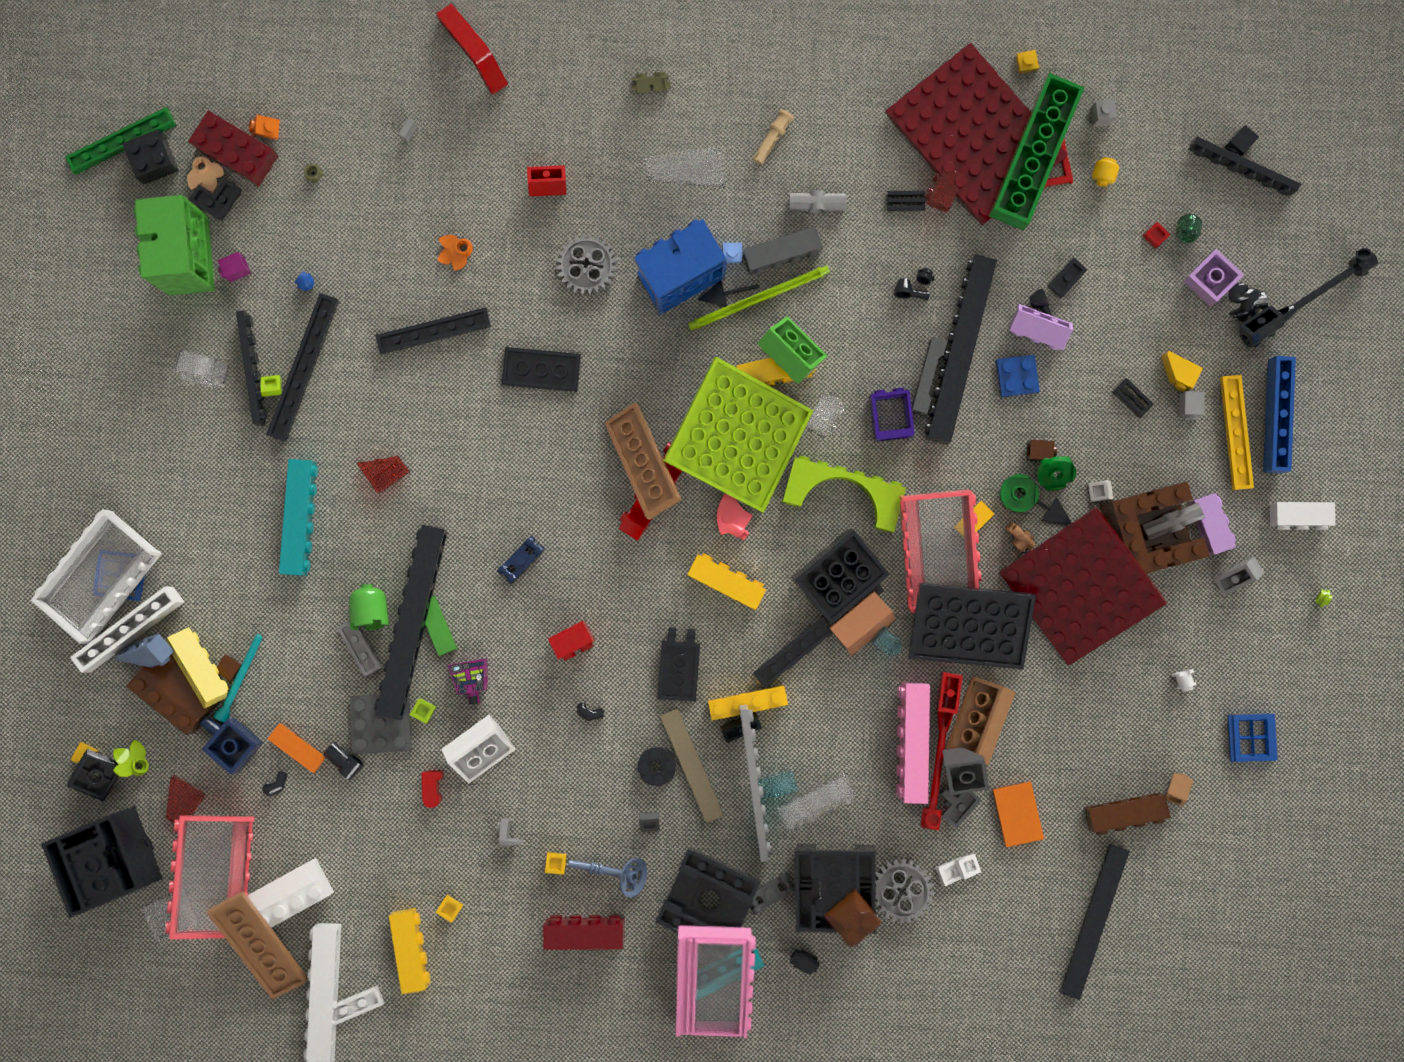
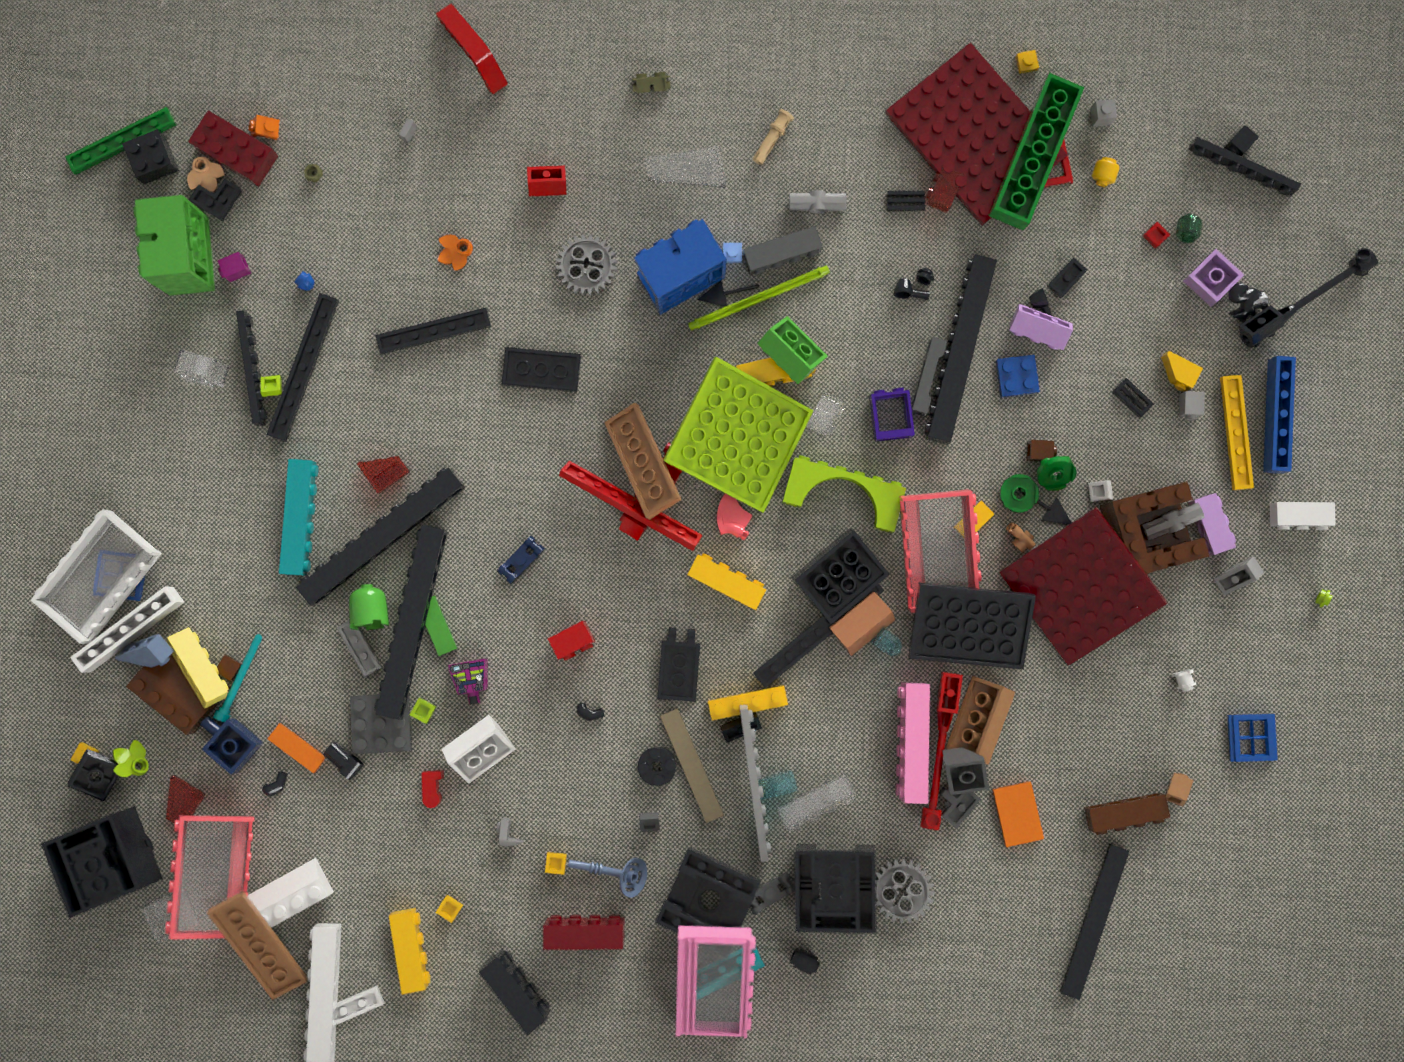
(380, 537): none -> black brick
(515, 991): none -> black brick
(629, 505): none -> red plate
(853, 919): reddish brown slope -> none
(958, 869): white slope -> none

